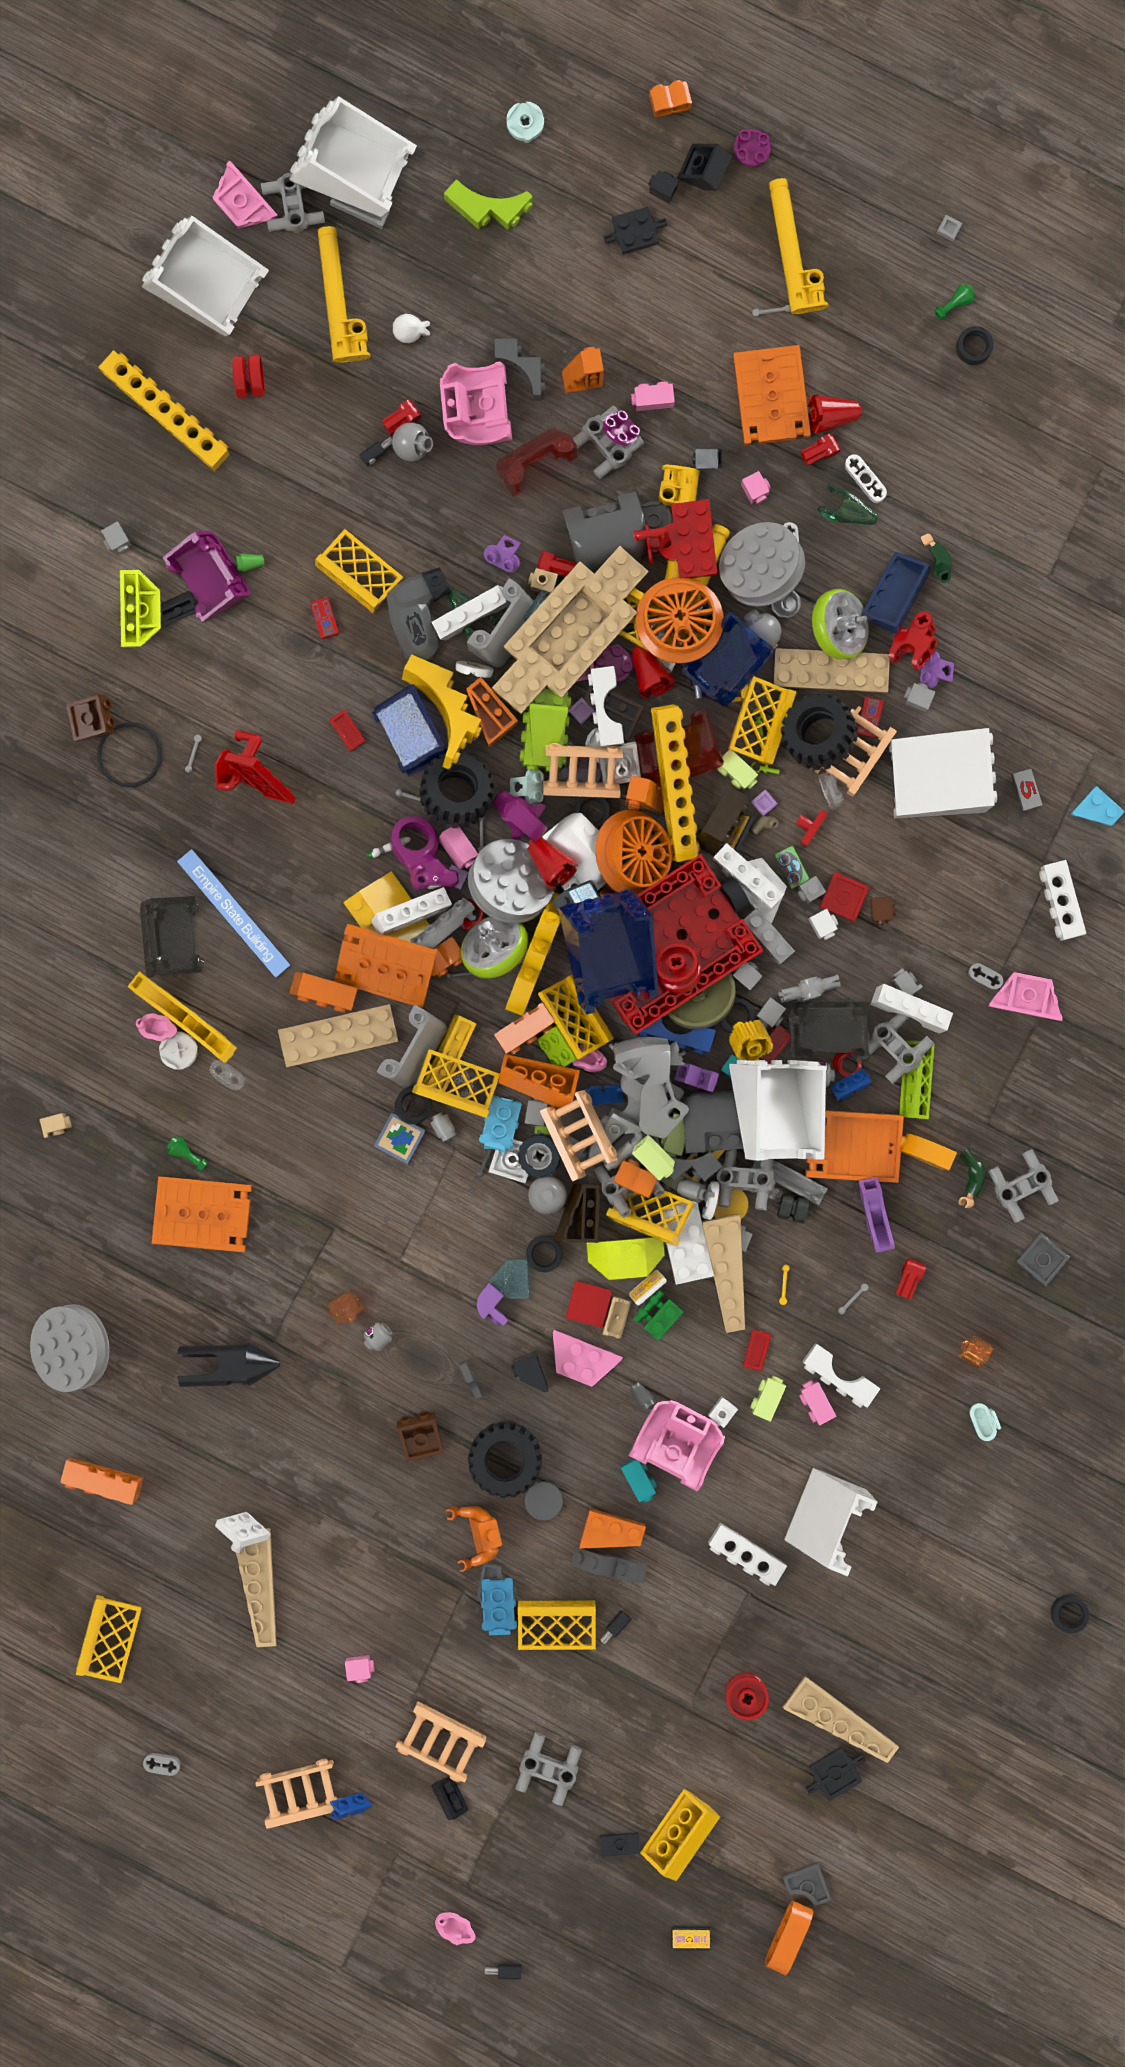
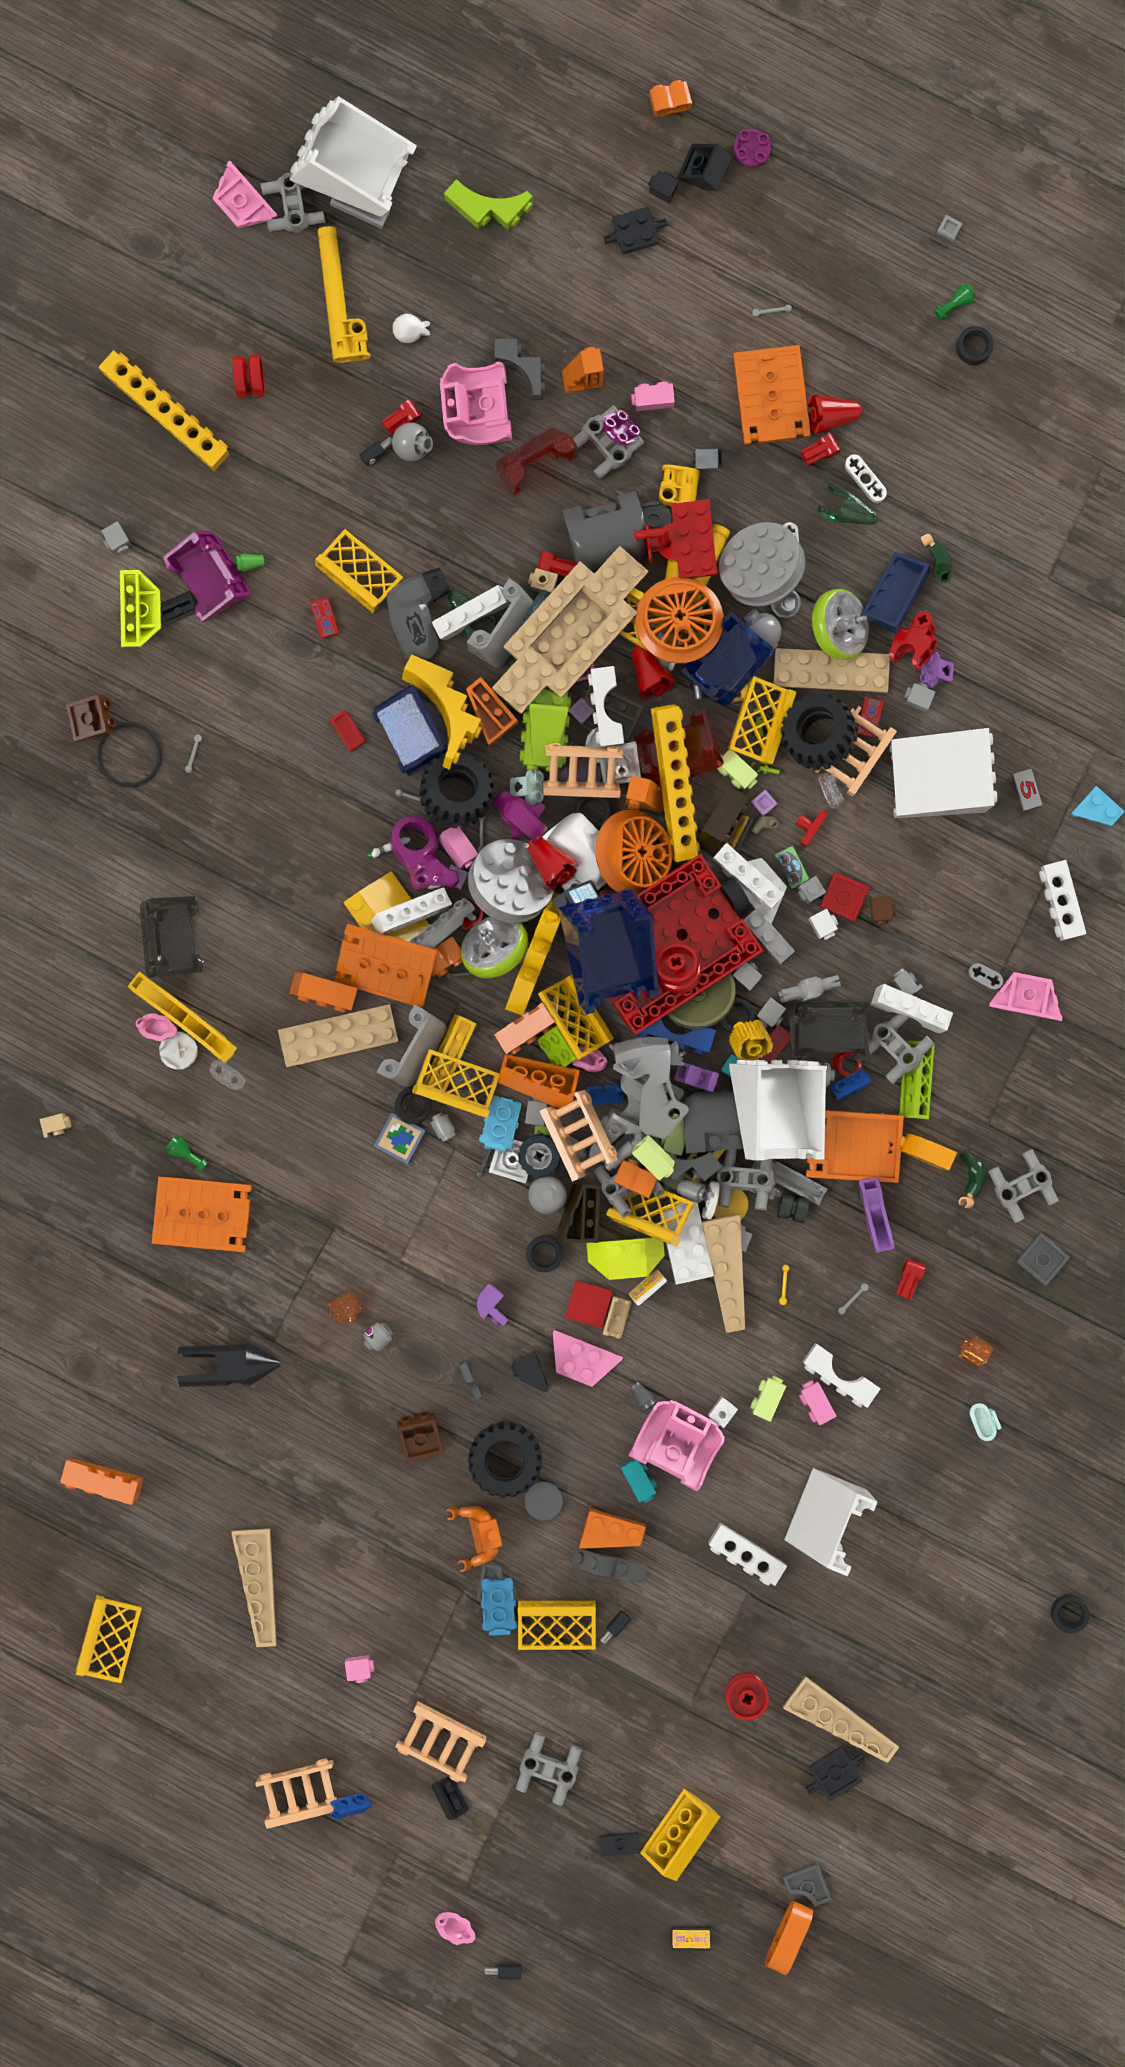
(69, 1348): light grey wheel -> none
(163, 1759): light grey beam -> none
(204, 275): white windscreen -> none
(233, 913): light blue tile -> none
(242, 1530): white plate -> none
(245, 768): red plate -> none
(471, 667): white tile -> none
(503, 556): medium lavender bracket -> none
(513, 1279): clear light blue slope -> none
(527, 132): light aqua plate -> none
(616, 657): magenta dish -> none
(662, 1319): green brick -> none
(756, 488): bright pink brick -> none
(757, 1350): red tile -> none
(802, 293): yellow piece -> none

